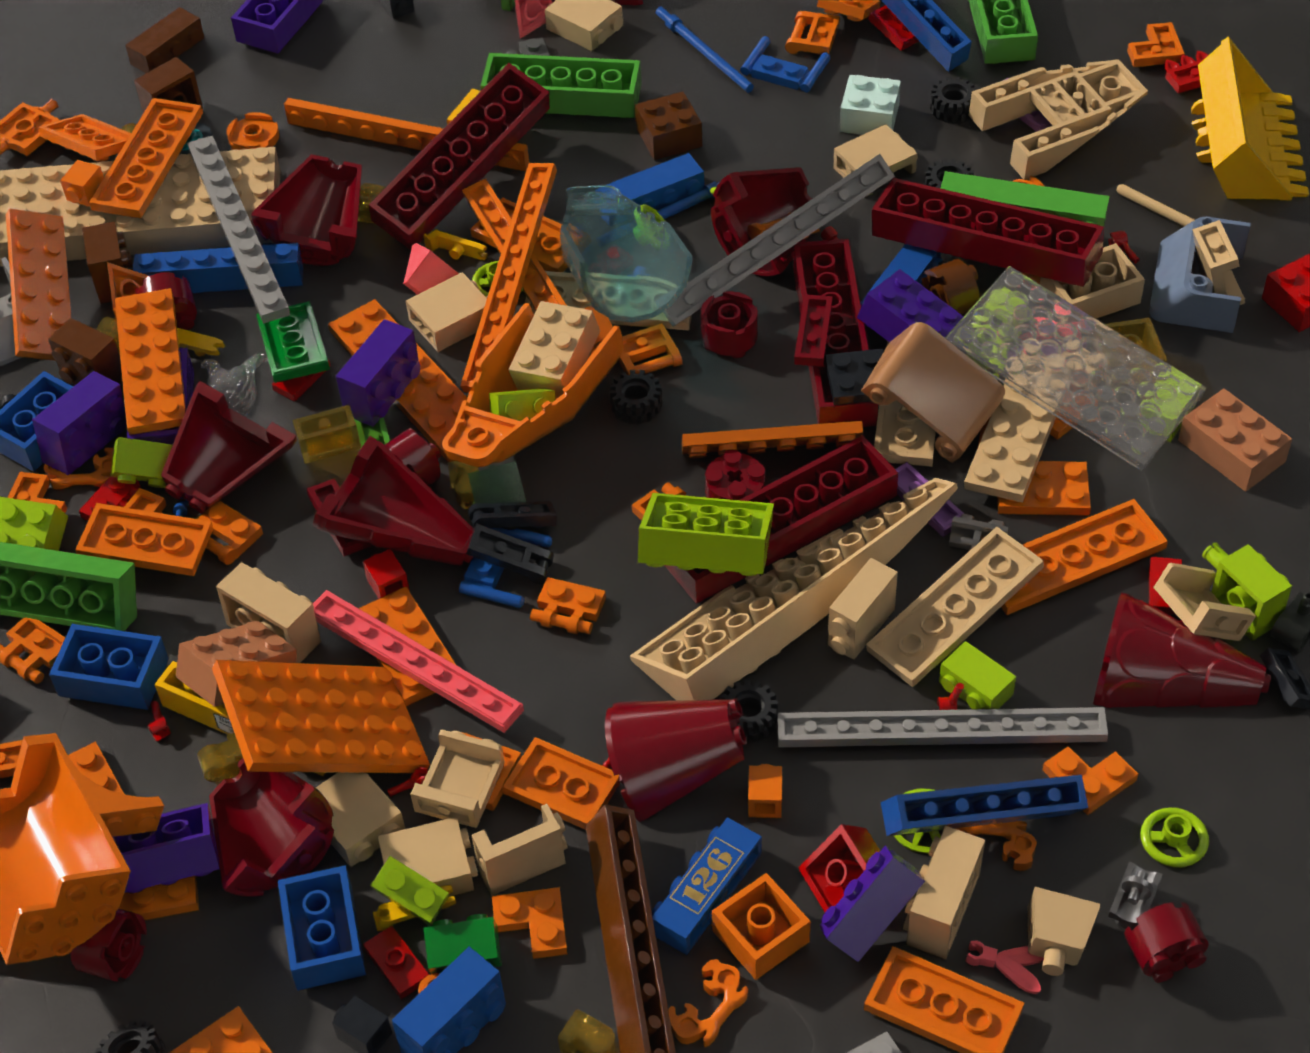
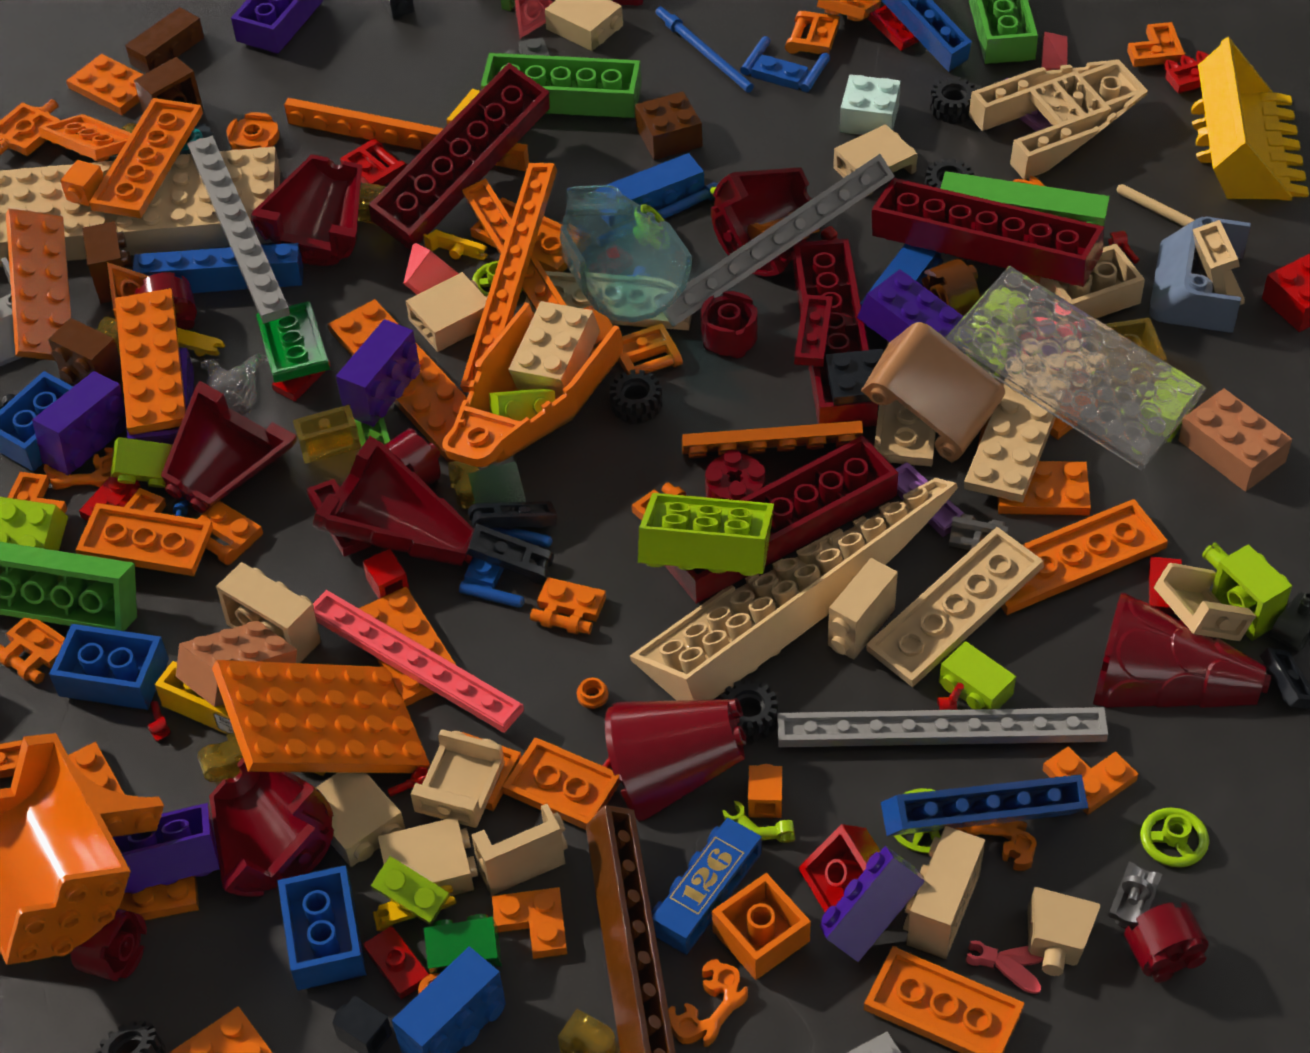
(107, 84): none -> orange plate
(372, 169): none -> red plate
(592, 686): none -> orange plate
(782, 831): none -> lime arm
(1053, 51): none -> coral slope

